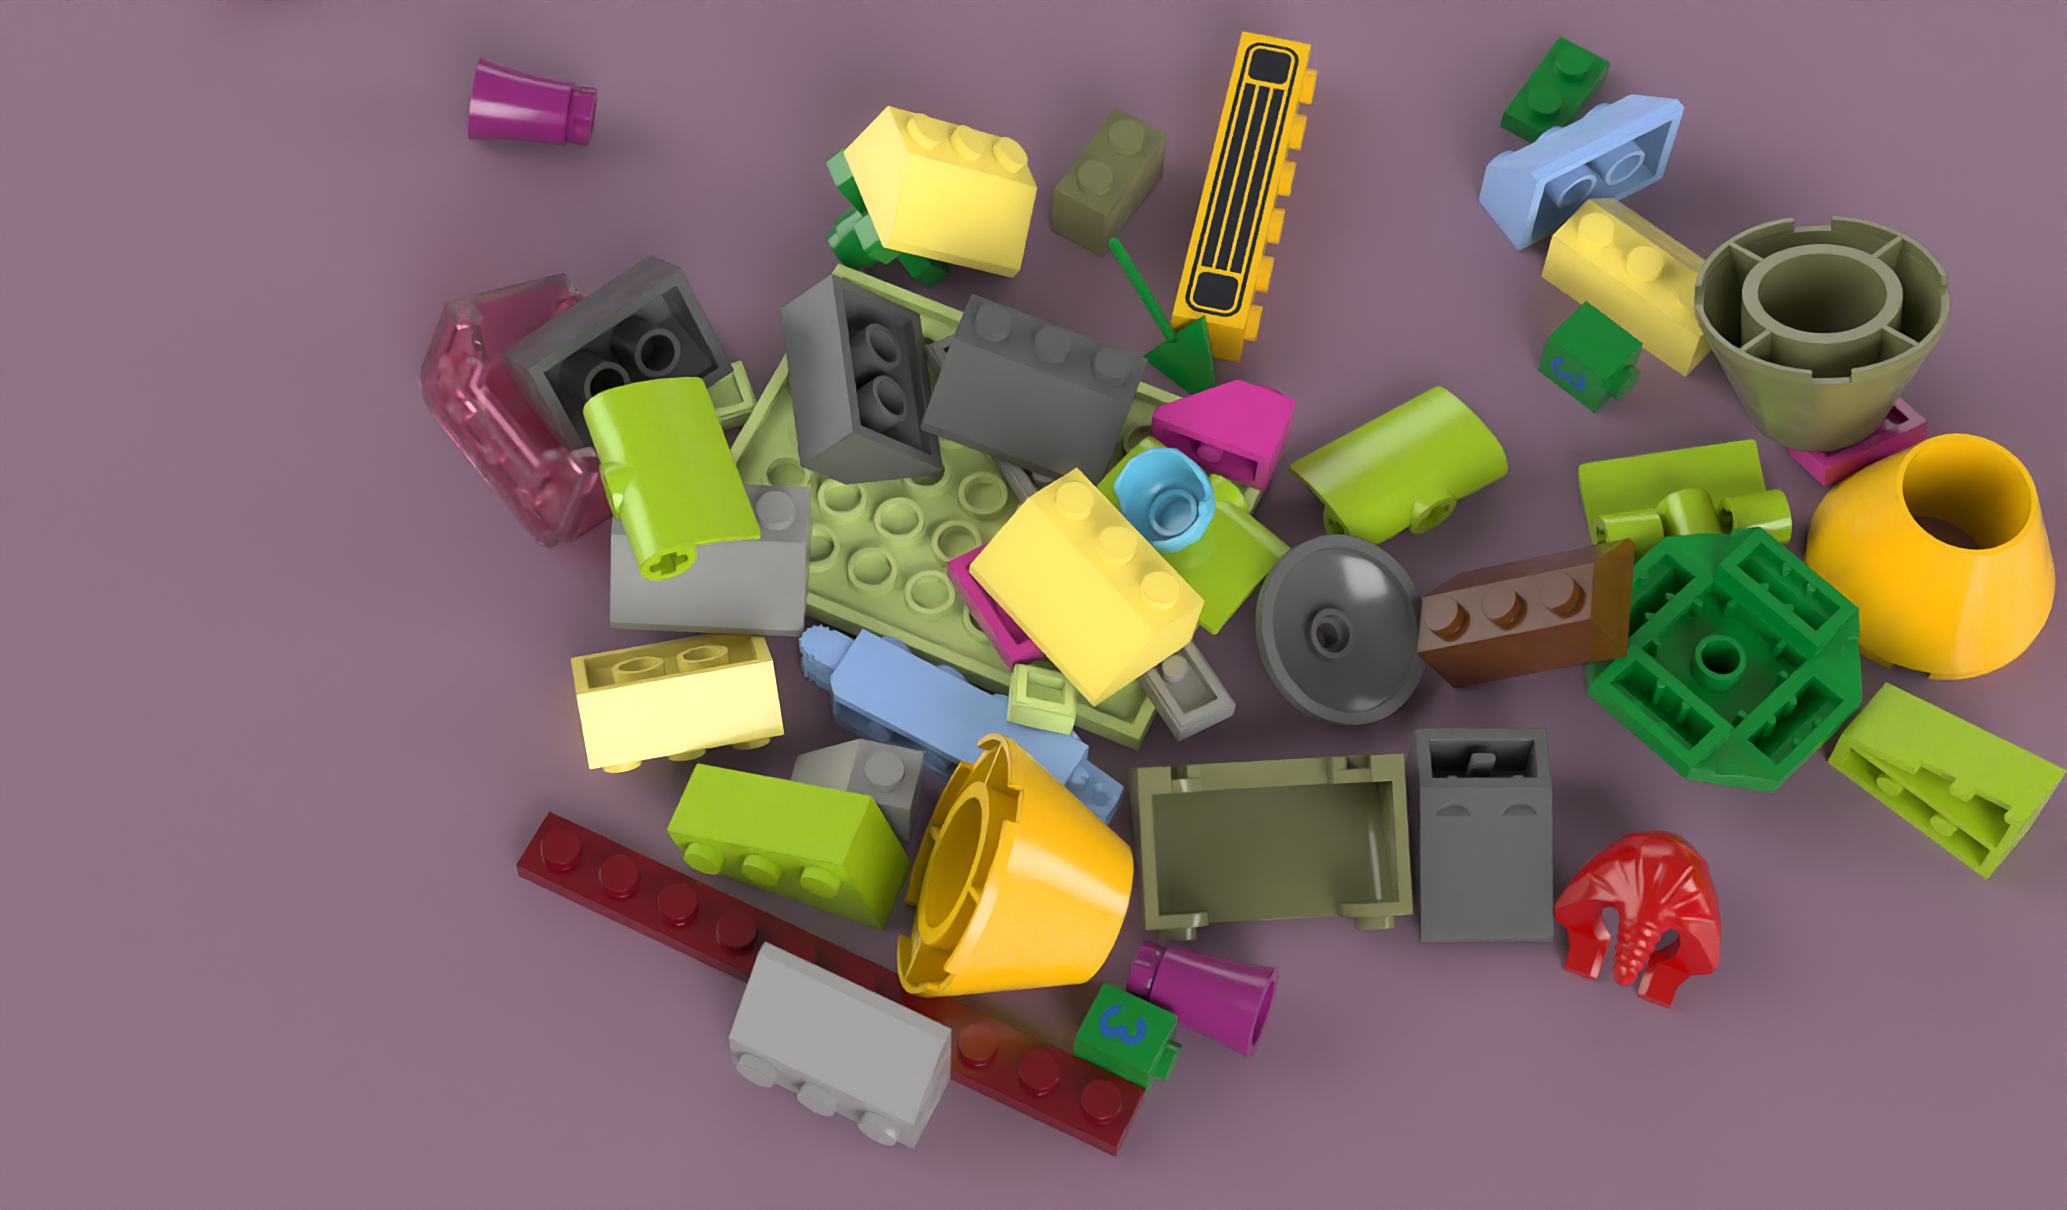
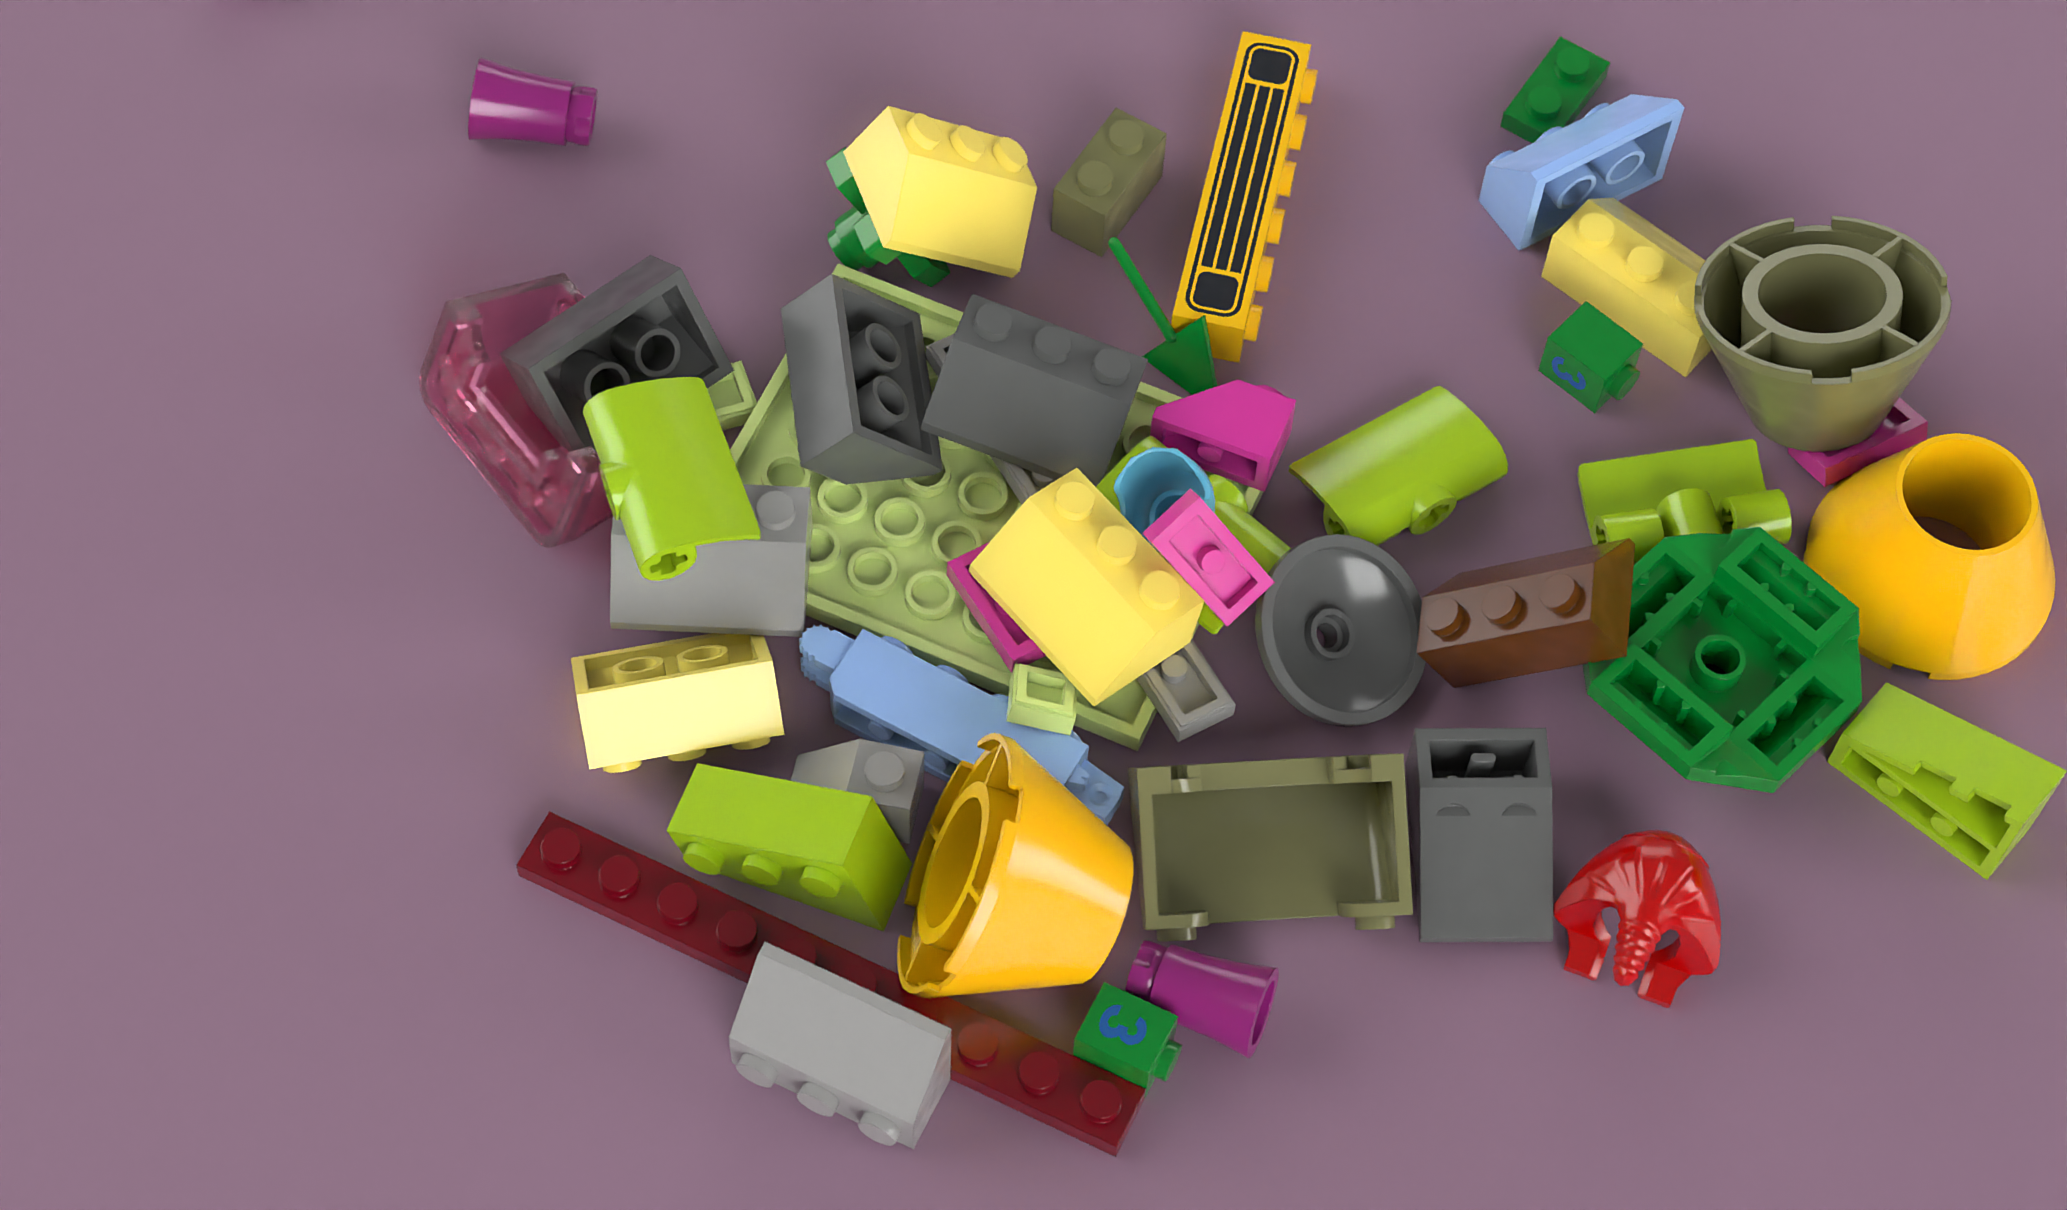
(1208, 557): none -> plate

